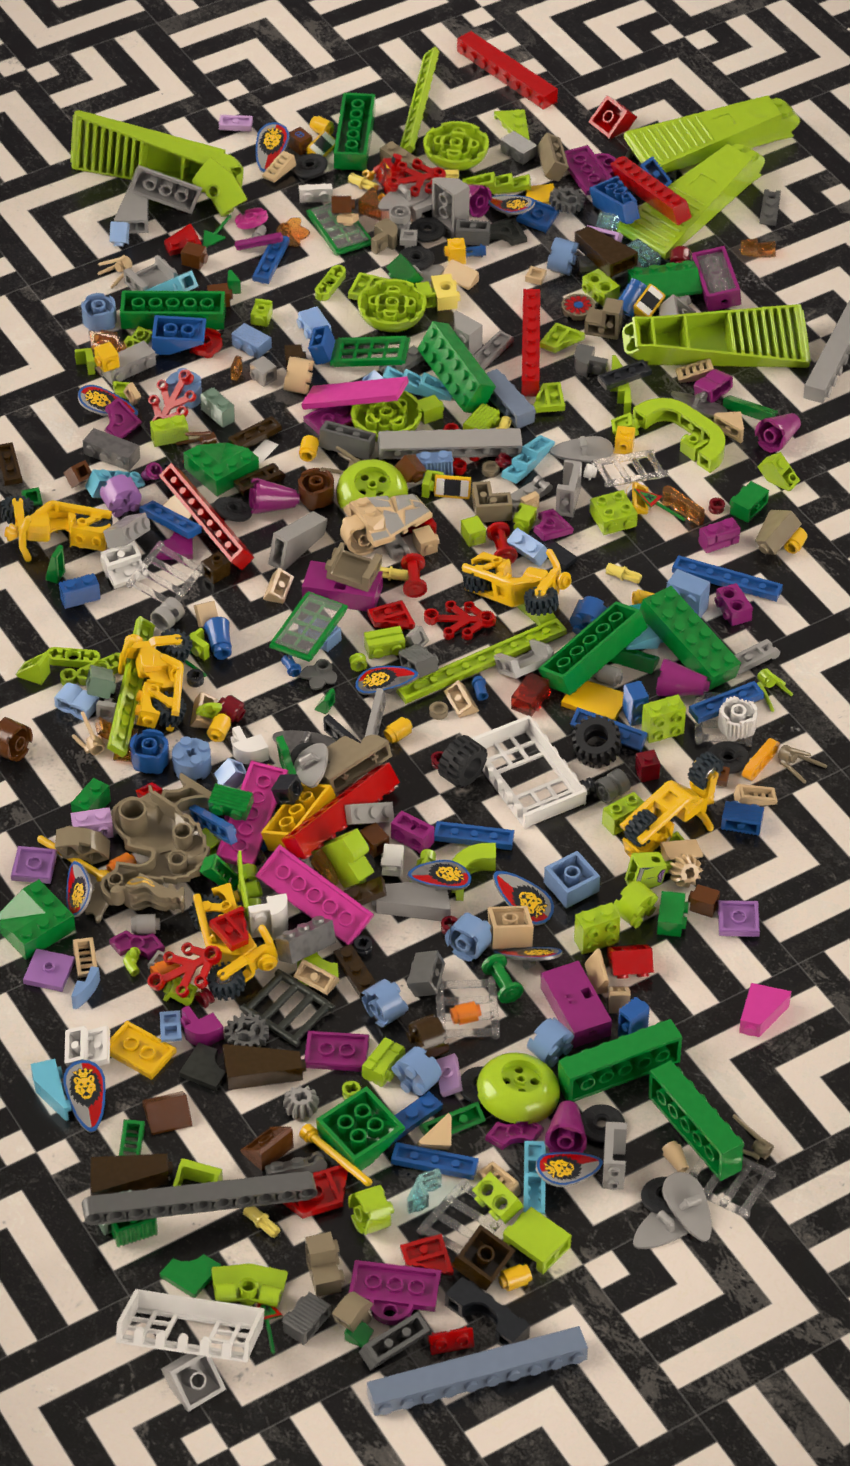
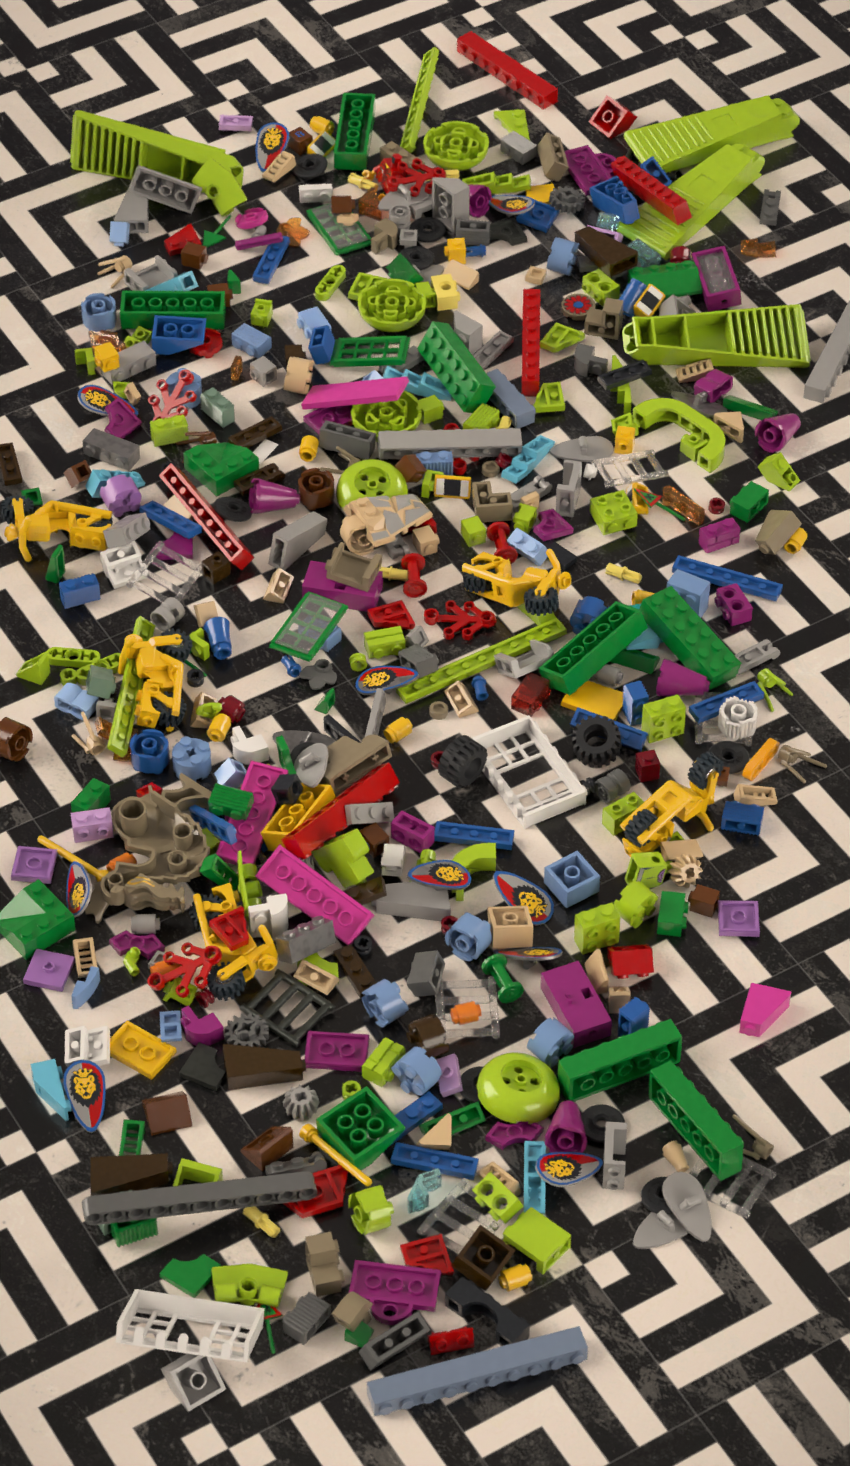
(82, 844): dark tan brick -> none
(151, 471): magenta cone -> none
(324, 866): clear orange slope -> none

